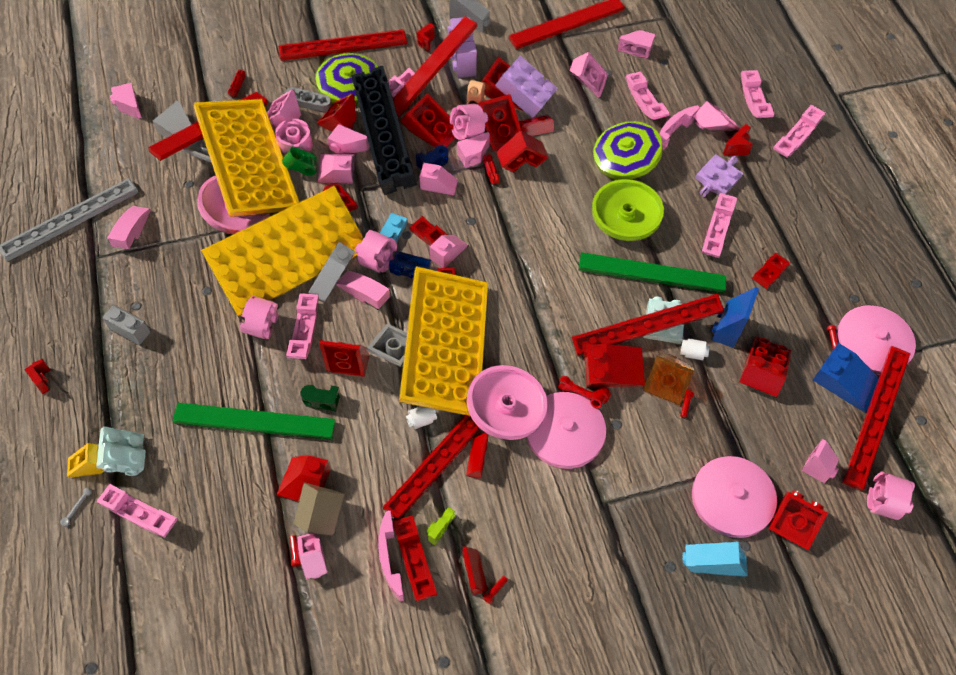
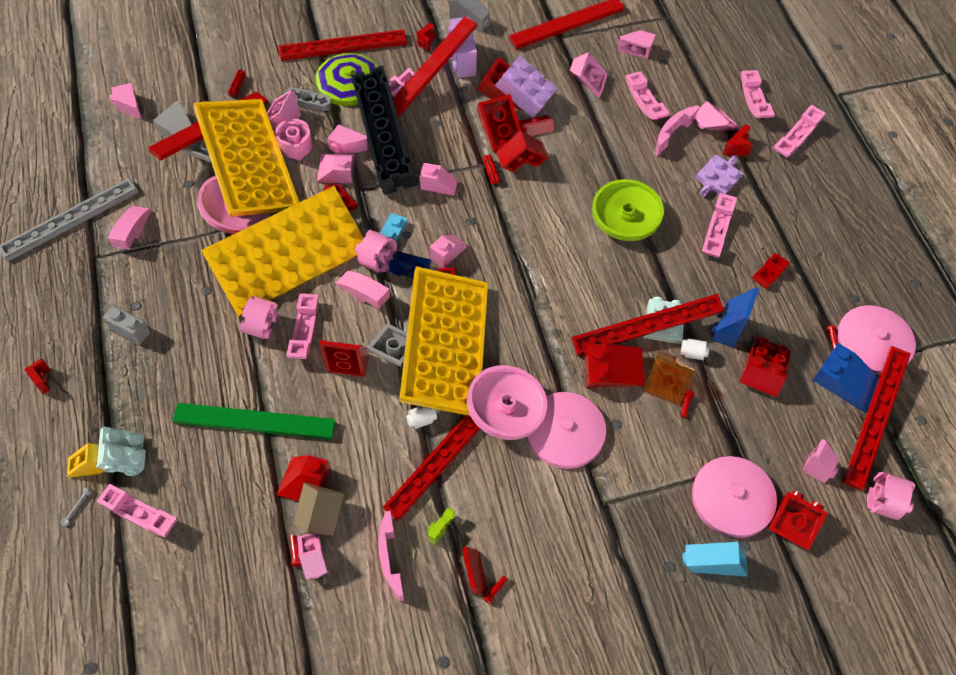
(300, 161): green piece -> none
(320, 398): dark green leg -> none
(331, 271): light grey slope -> none
(341, 112): red slope -> none
(414, 558): red slope -> none
(426, 231): red slope -> none
(429, 122): red slope -> none
(438, 156): clear blue leg -> none
(468, 121): bright pink brick -> none
(473, 149): bright pink slope -> none
(476, 92): light nougat leg -> none
(477, 456): red slope -> none
(597, 397): red brick -> none
(628, 150): dish -> none
(652, 273): green tile -> none

